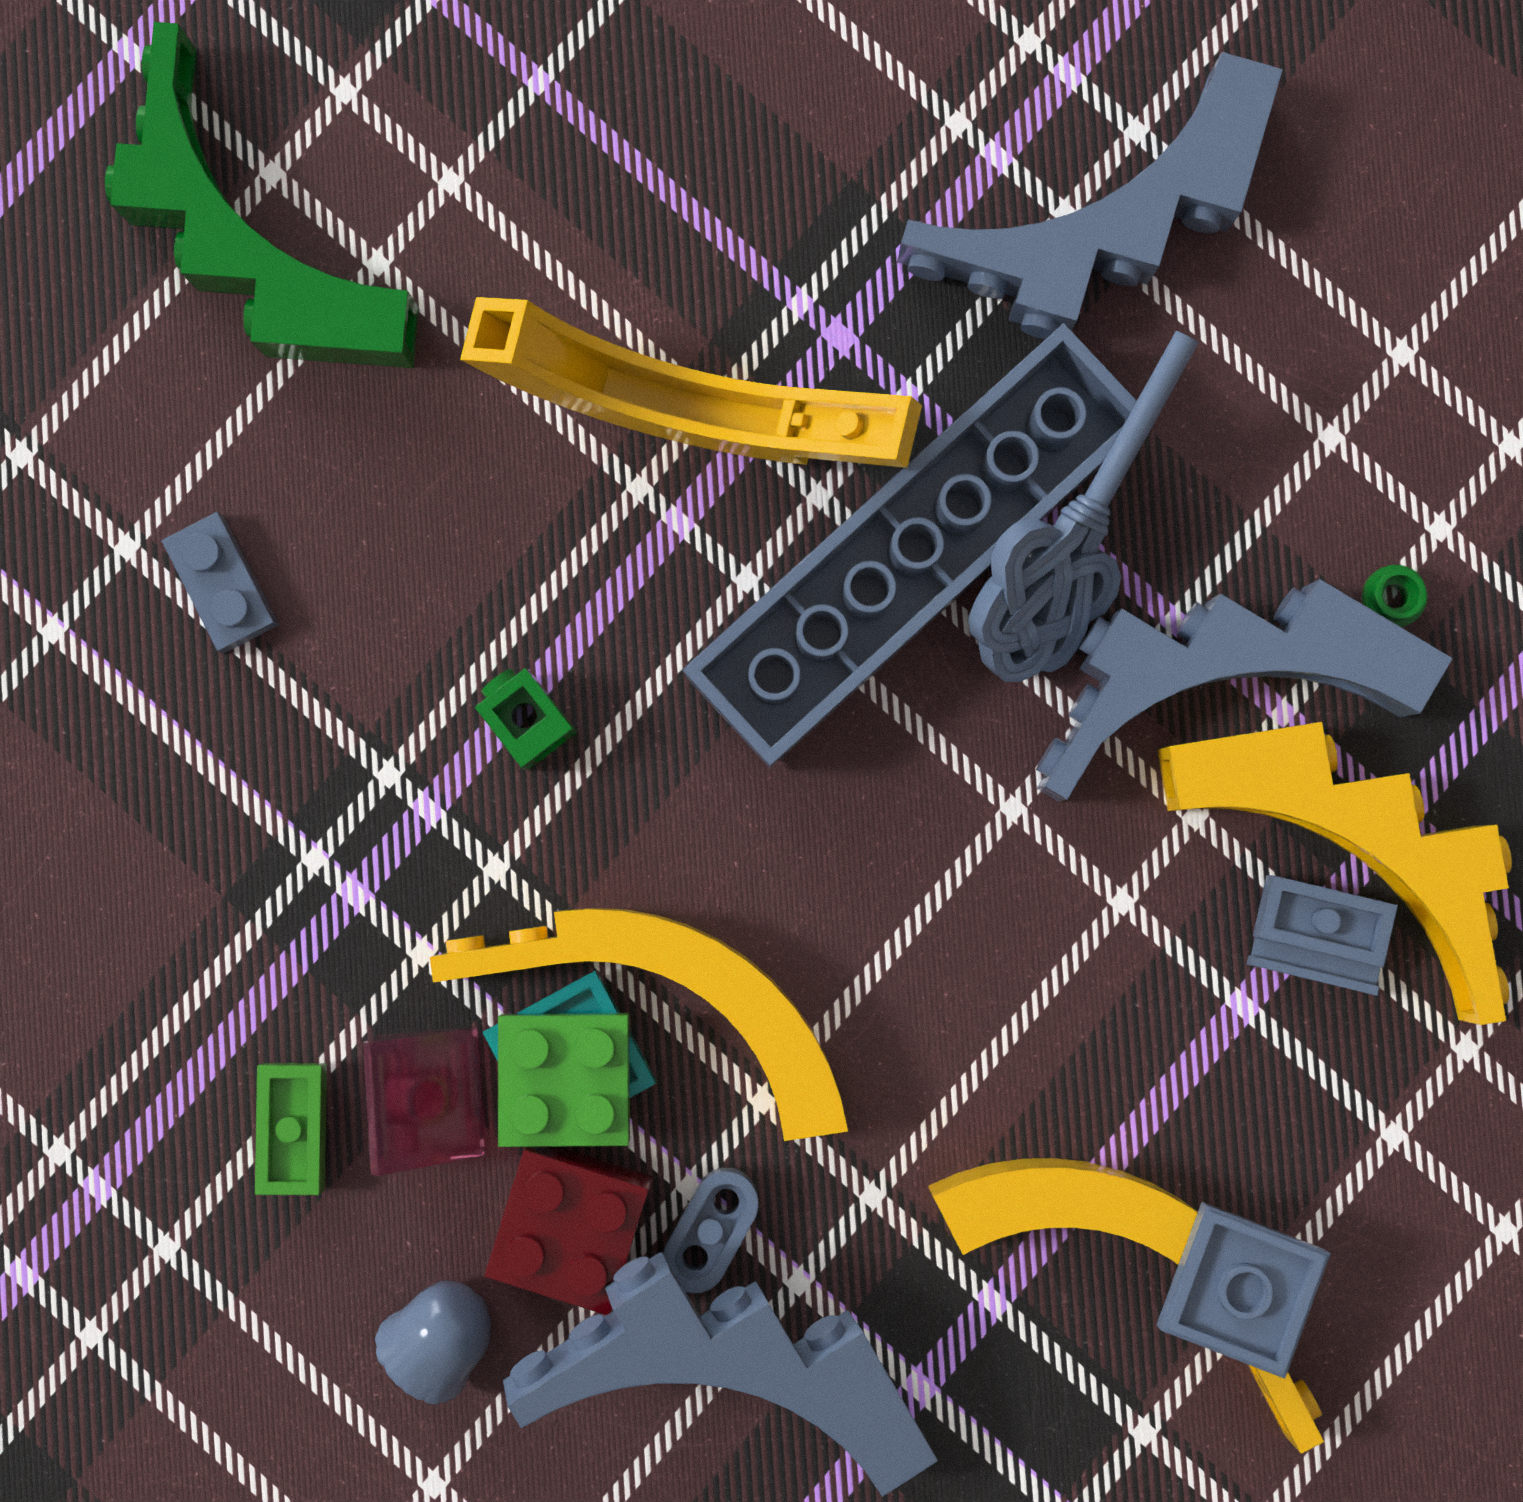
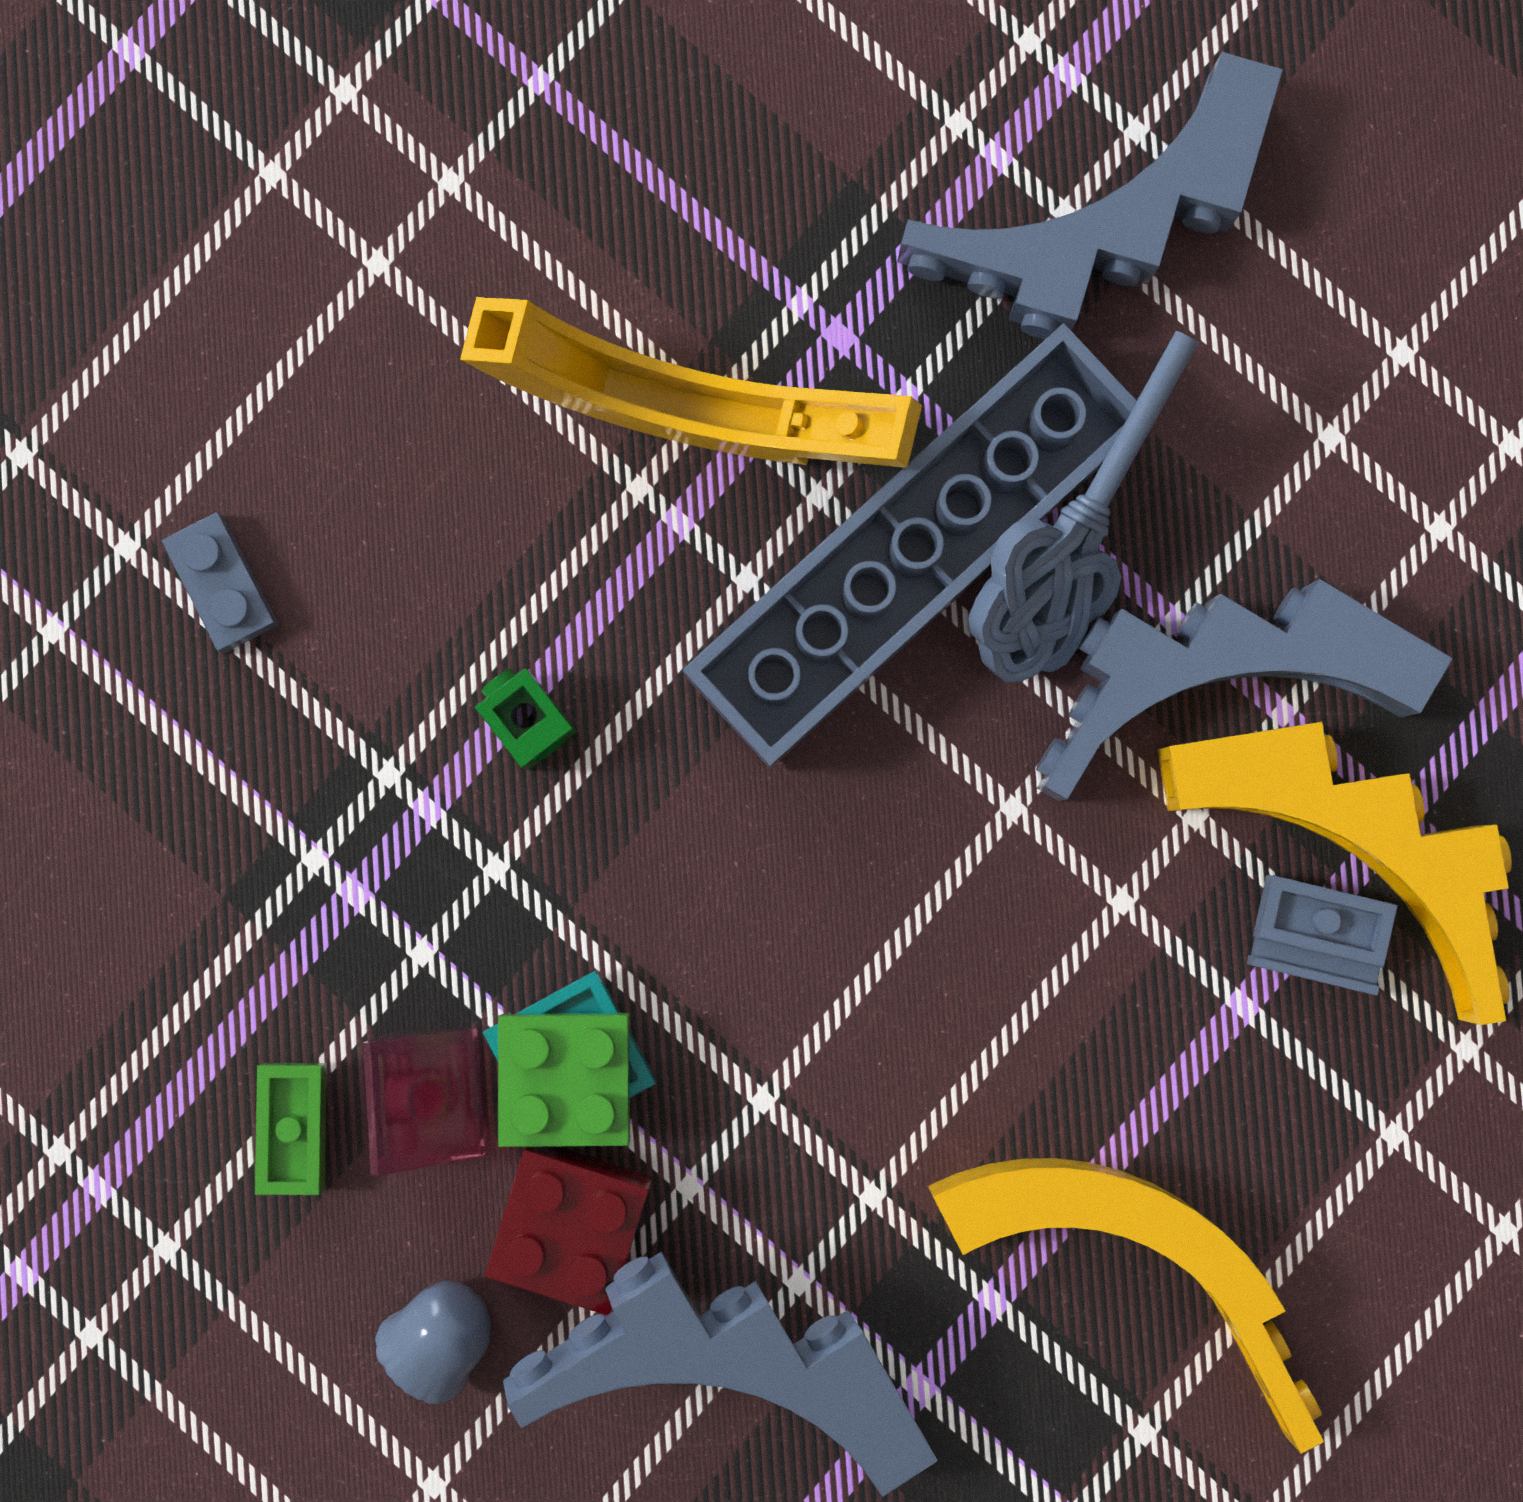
(294, 306): green arch -> none
(704, 964): yellow arch -> none
(712, 1228): sand blue plate -> none
(1243, 1290): sand blue tile -> none
(1407, 583): green plate -> none

